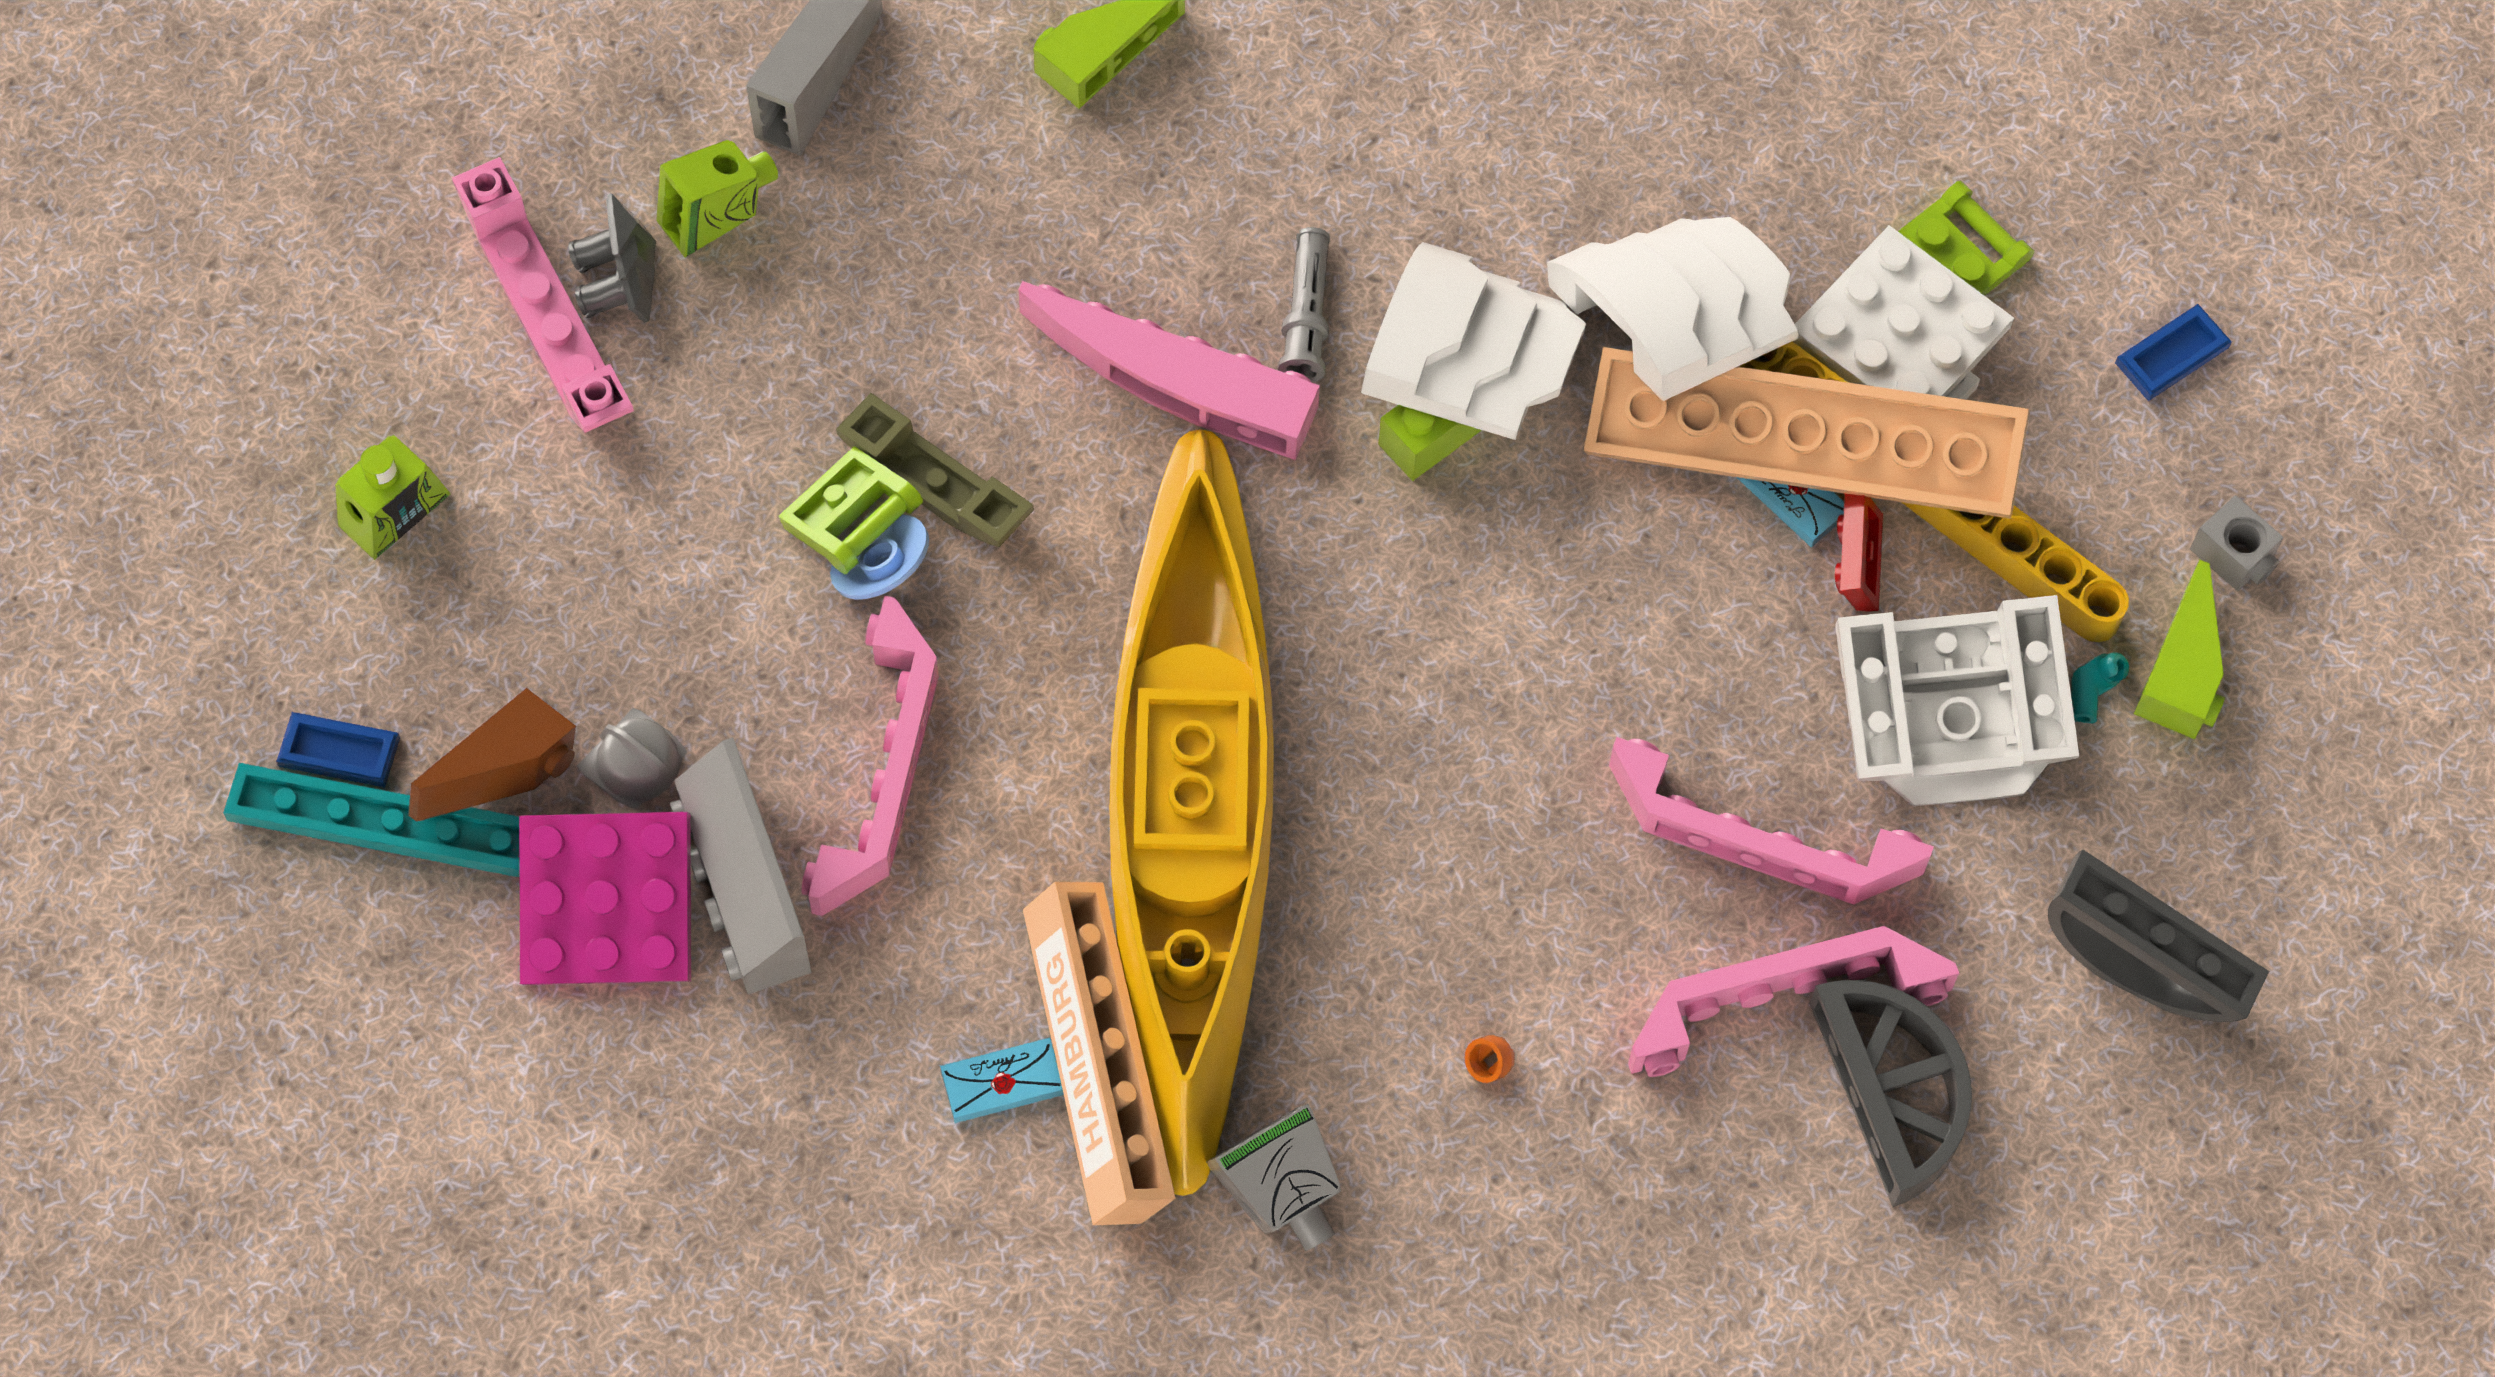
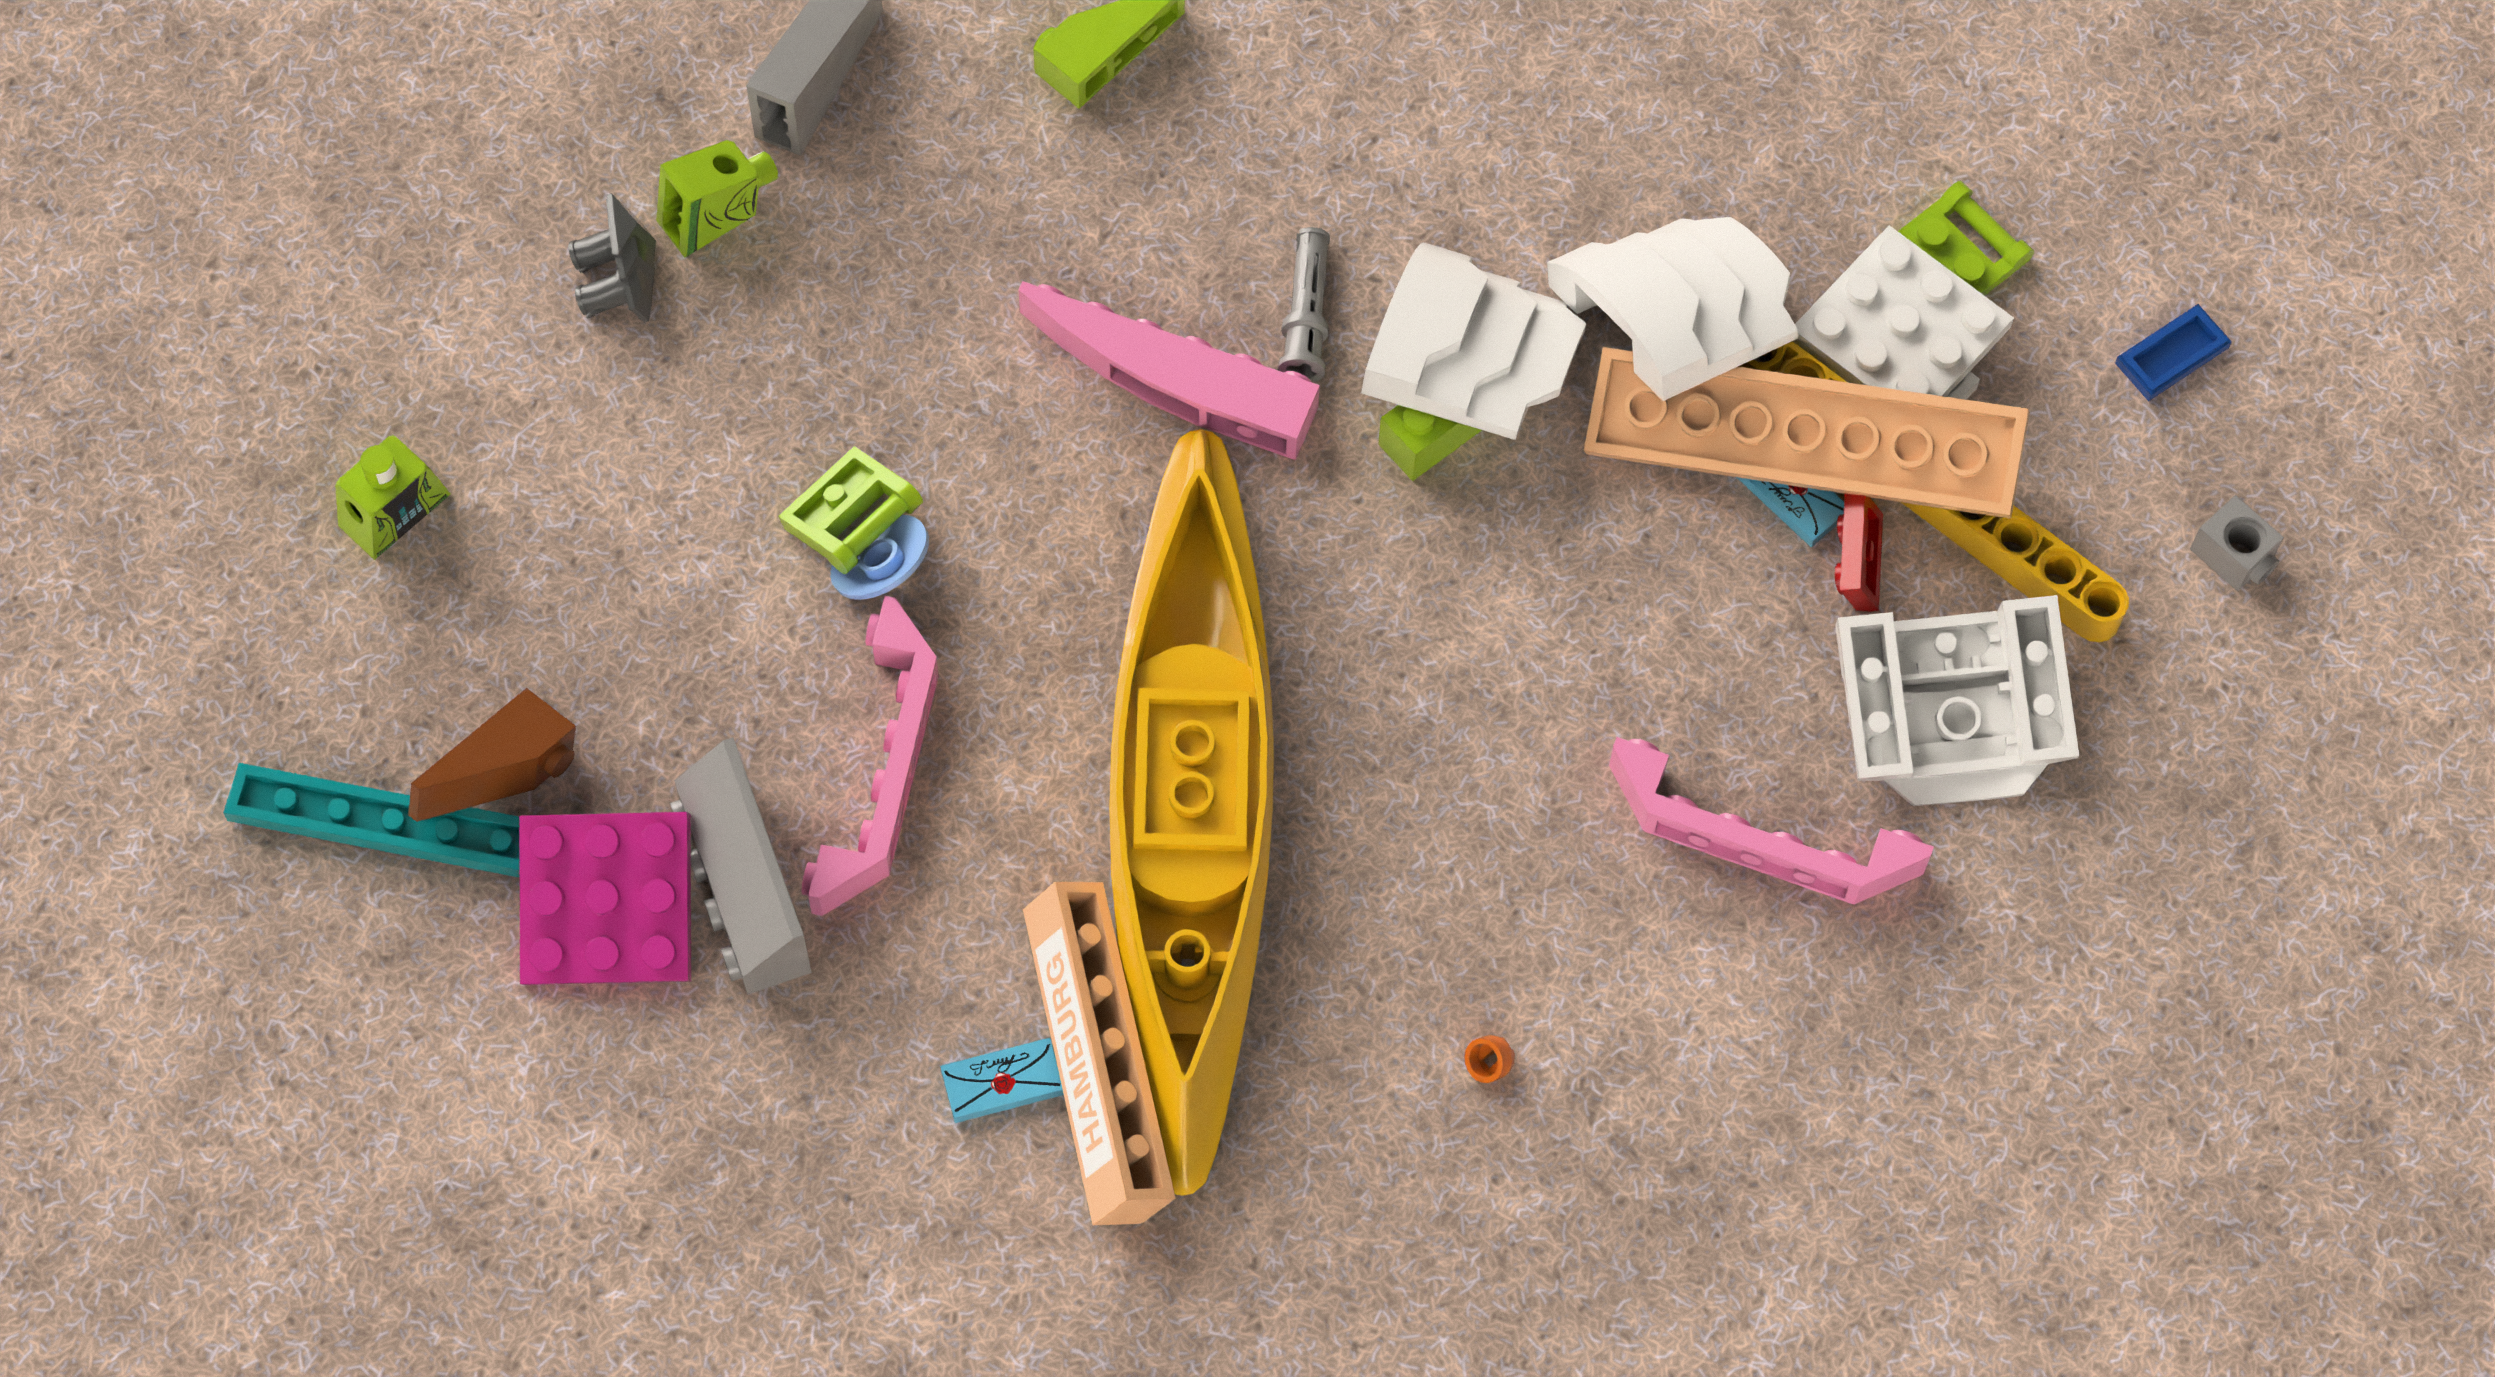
(338, 749): blue tile -> none
(538, 297): bright pink slope -> none
(634, 759): light grey piece -> none
(948, 488): olive slope -> none
(1282, 1176): light grey torso -> none
(1753, 982): bright pink slope -> none
(1865, 1090): dark grey window -> none
(2092, 681): teal arm -> none
(2150, 946): dark grey window -> none
(2189, 664): lime slope -> none

